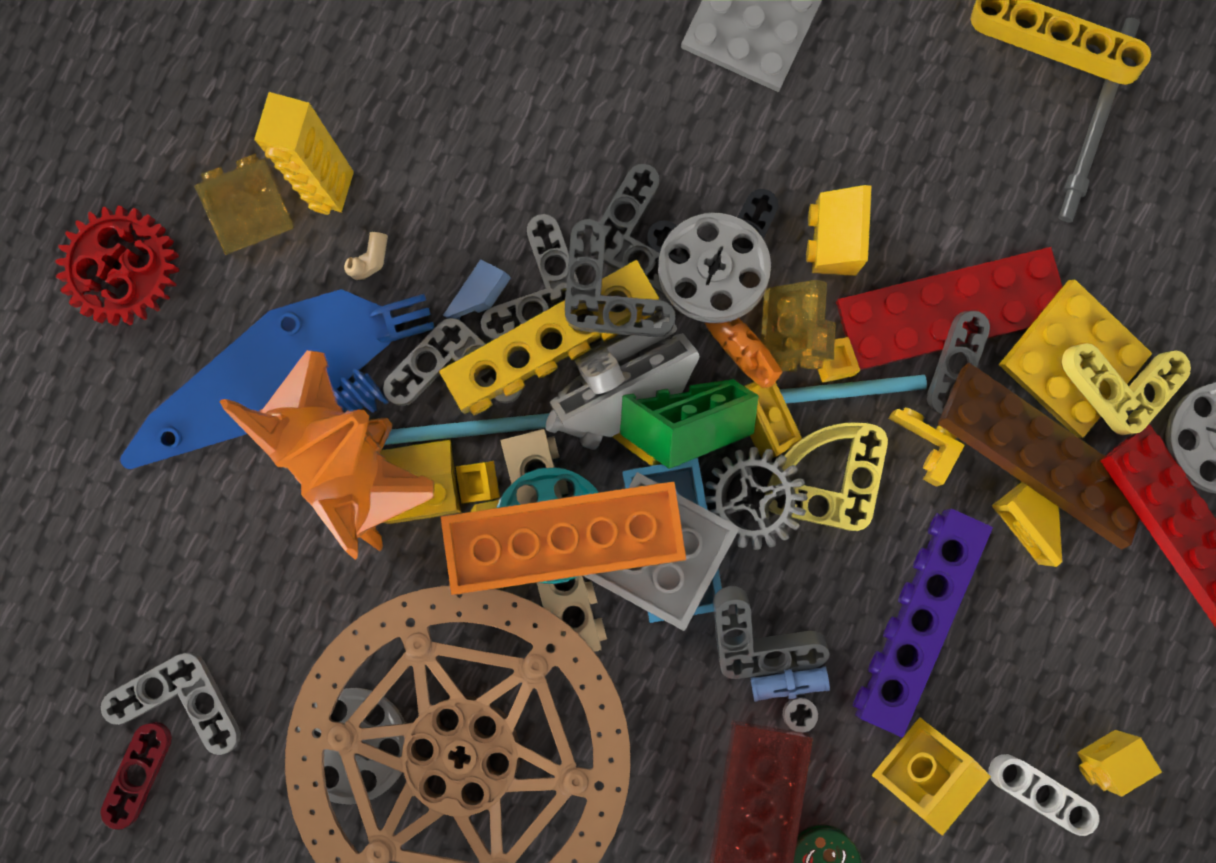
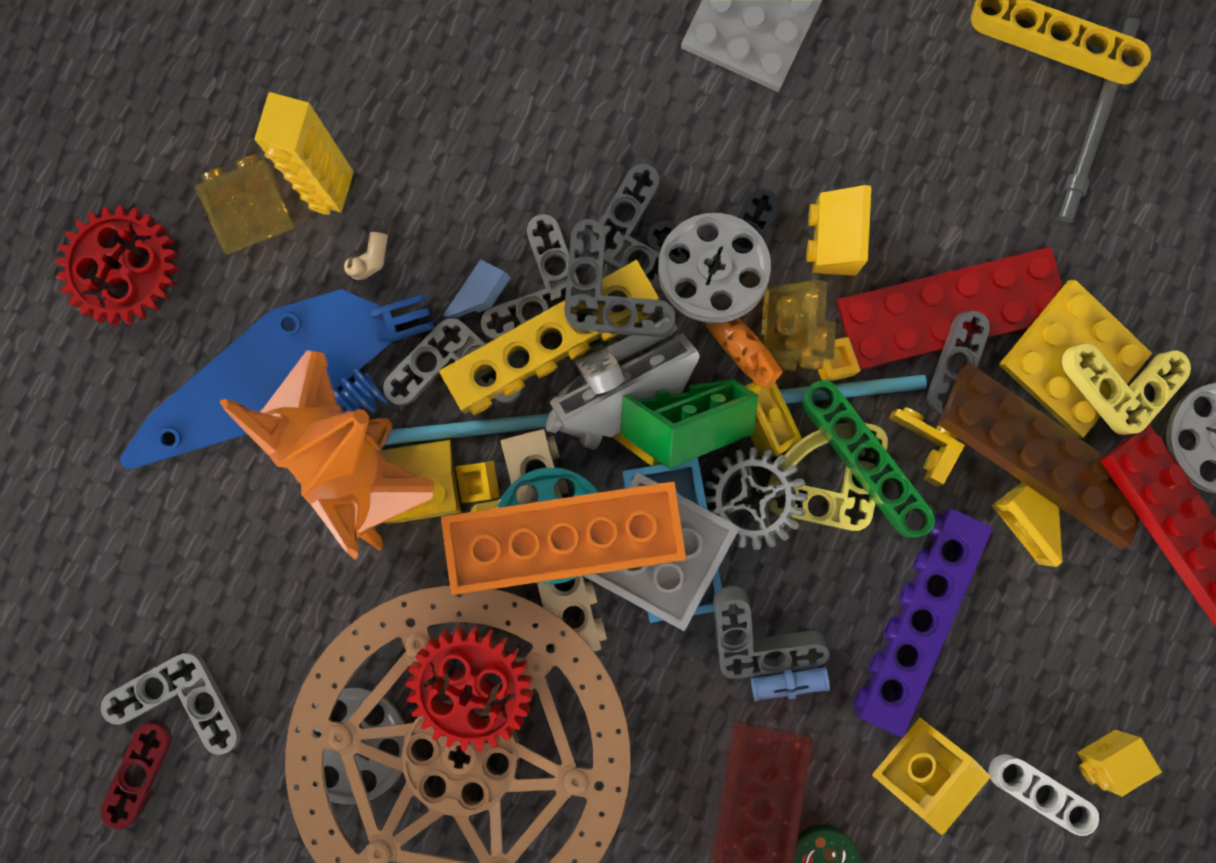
(458, 719): none -> red gear
(809, 722): light grey bush -> none
(884, 468): none -> green beam

